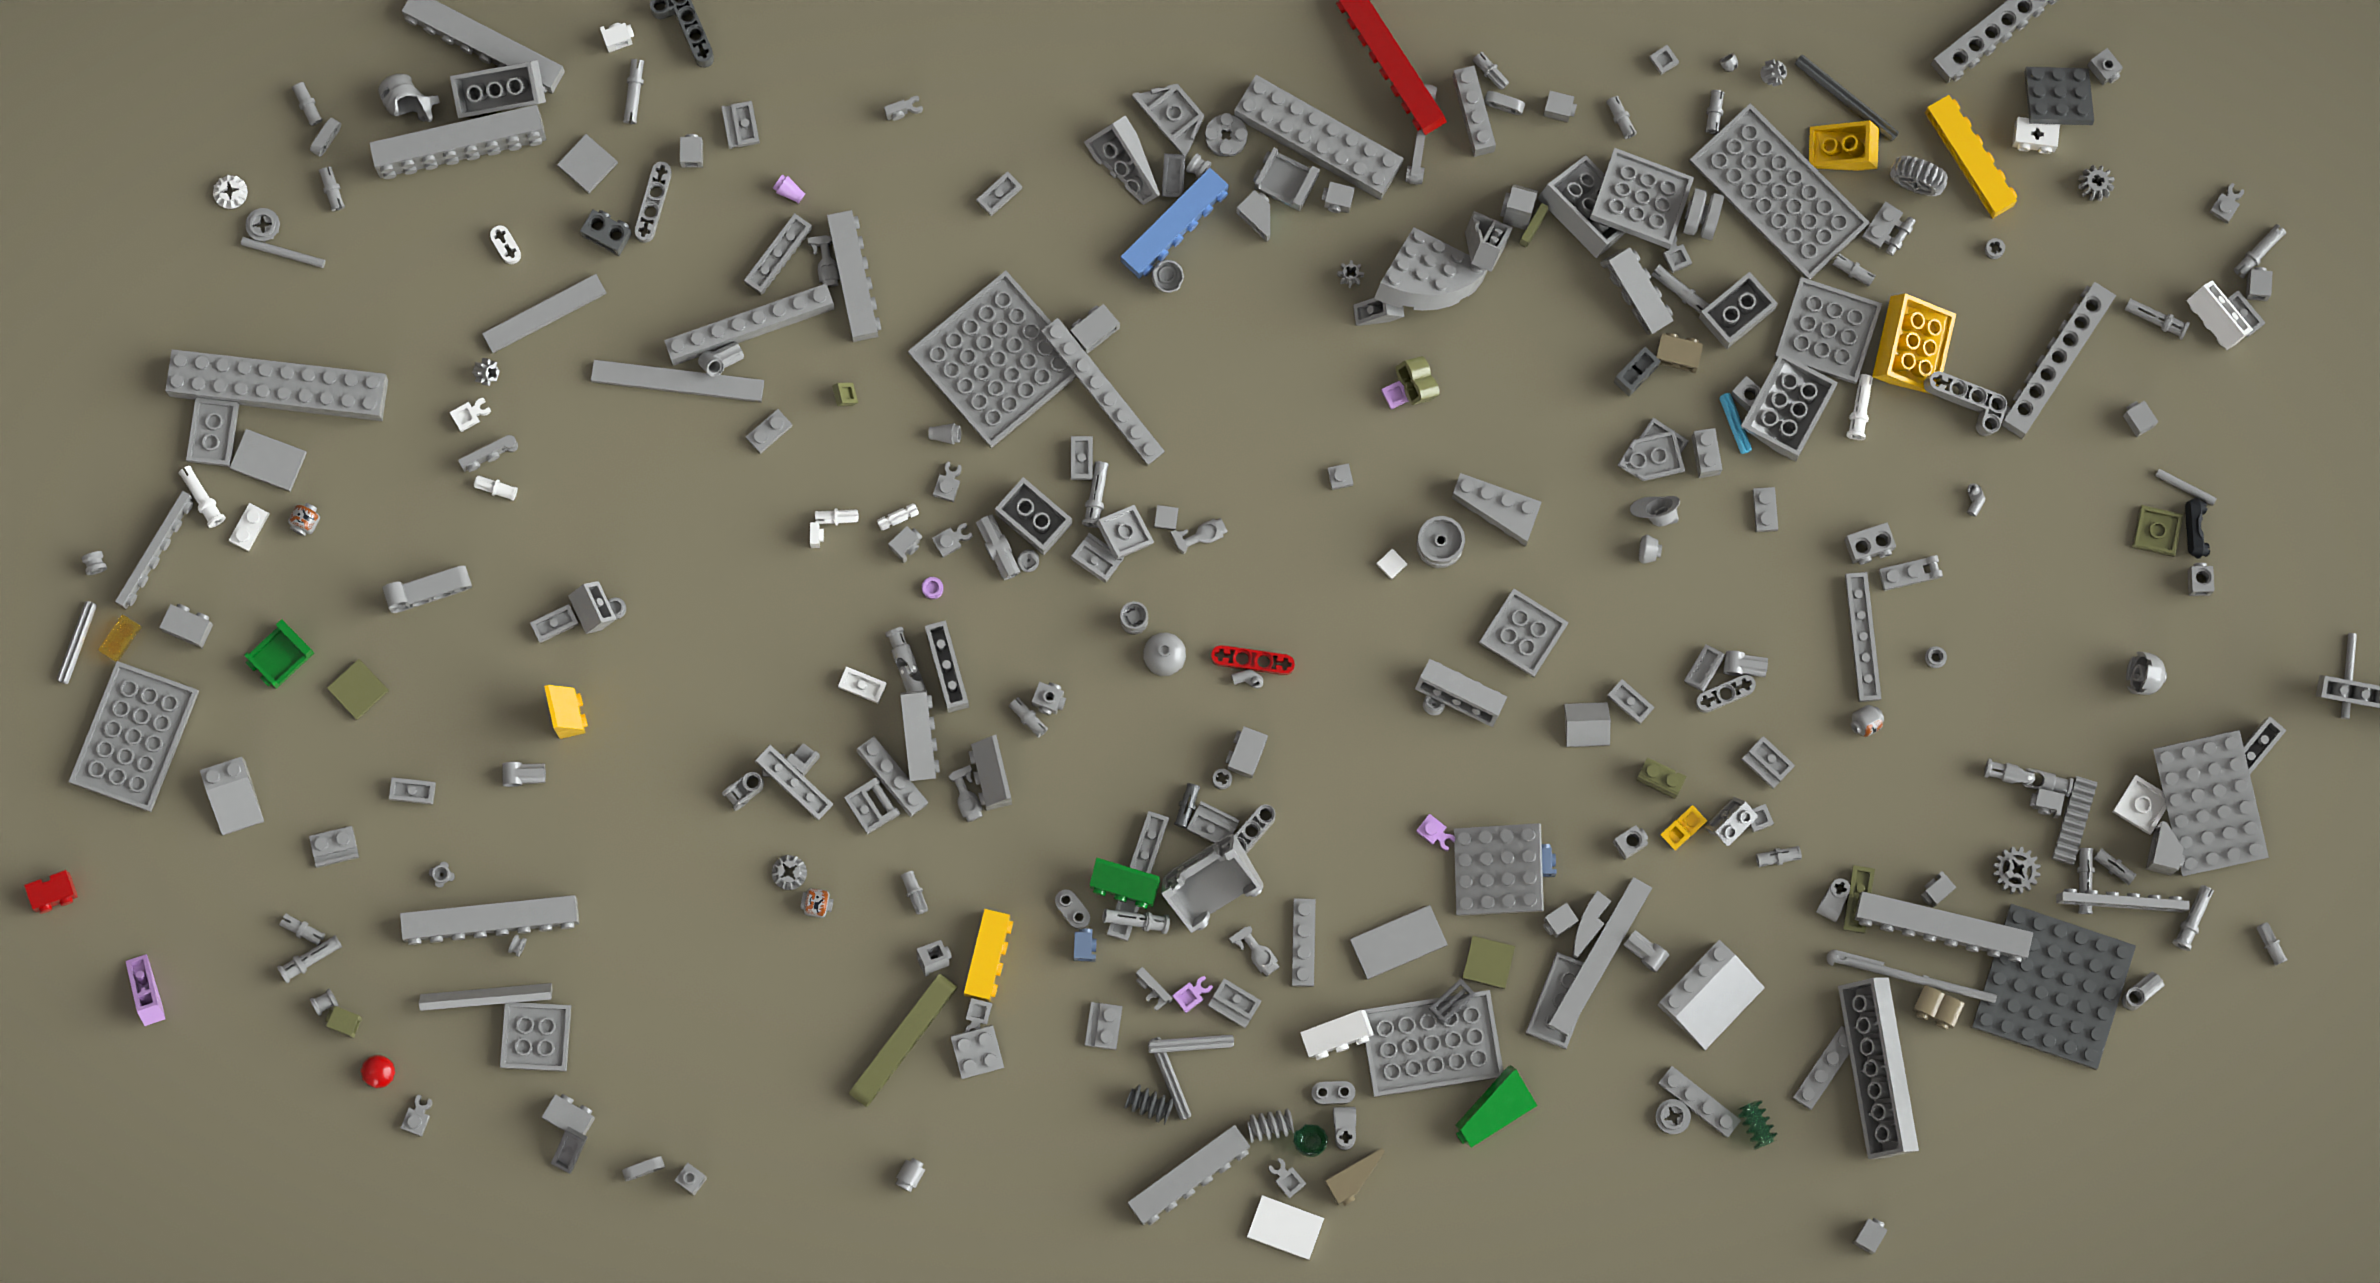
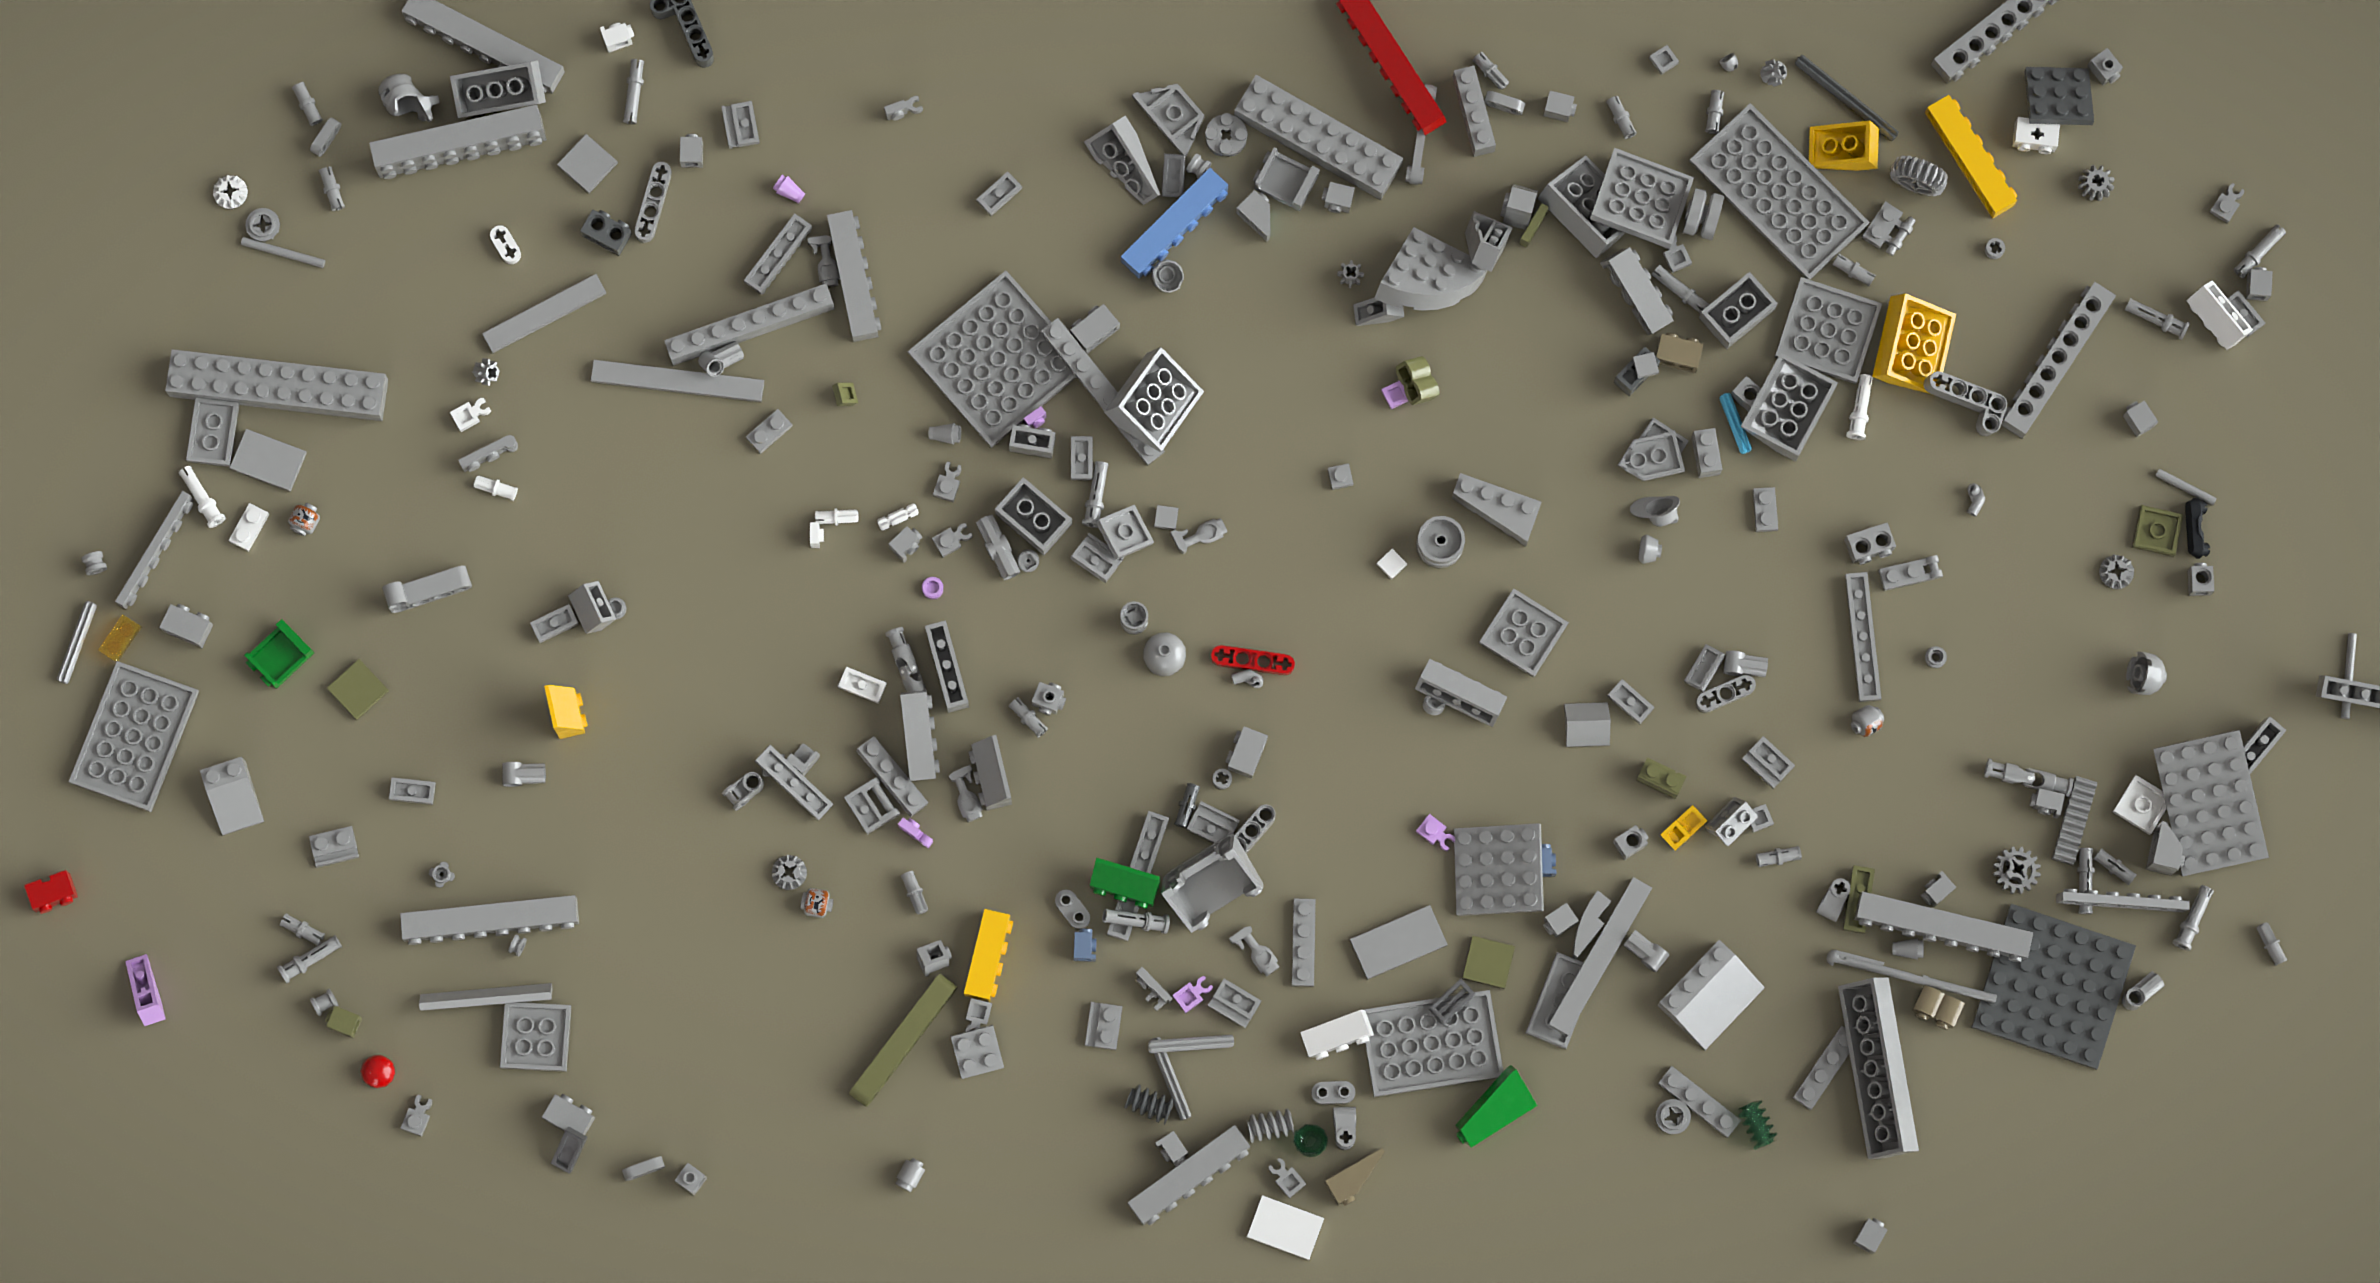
(911, 828): none -> lavender plate
(1032, 441): none -> light grey brick
(1035, 418): none -> lavender plate
(1154, 400): none -> light grey slope
(1172, 1149): none -> light grey brick
(1645, 365): none -> light grey tile
(1909, 948): none -> light grey cone
(2111, 580): none -> light grey gear

